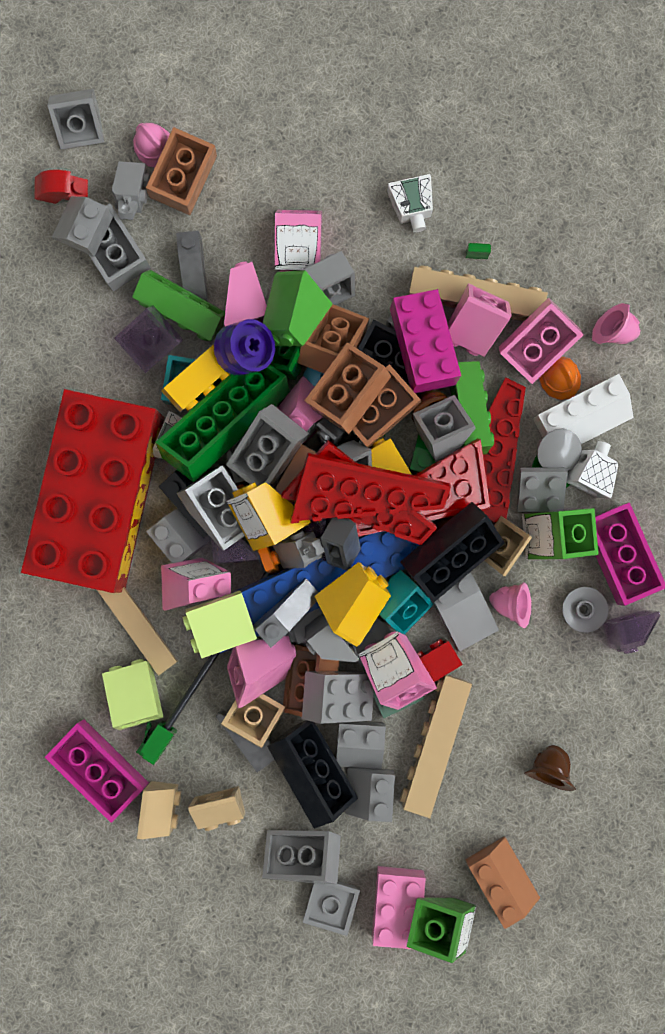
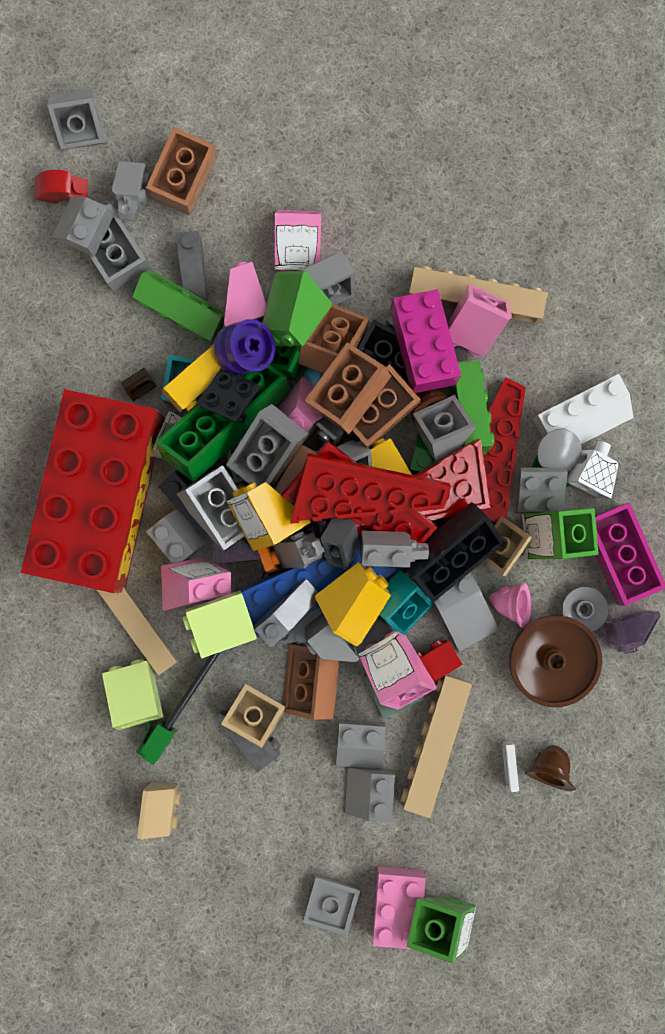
(97, 770): dark pink brick -> none
(138, 384): none -> dark brown piece
(148, 338): clear purple brick -> none
(149, 142): bright pink piece -> none
(217, 808): tan slope -> none
(228, 396): none -> black hinge
(258, 668): bright pink slope -> none
(302, 856): light grey slope -> none
(313, 773): black brick -> none
(337, 697): light grey brick -> none
(390, 549): none -> light grey hinge
(412, 200): torso -> none
(478, 251): green tile -> none
(503, 882): nougat slope -> none
(510, 766): none -> white tile
(540, 340): bright pink brick -> none
(555, 661): none -> reddish brown dish
(561, 379): orange piece -> none
(616, 326): bright pink piece -> none

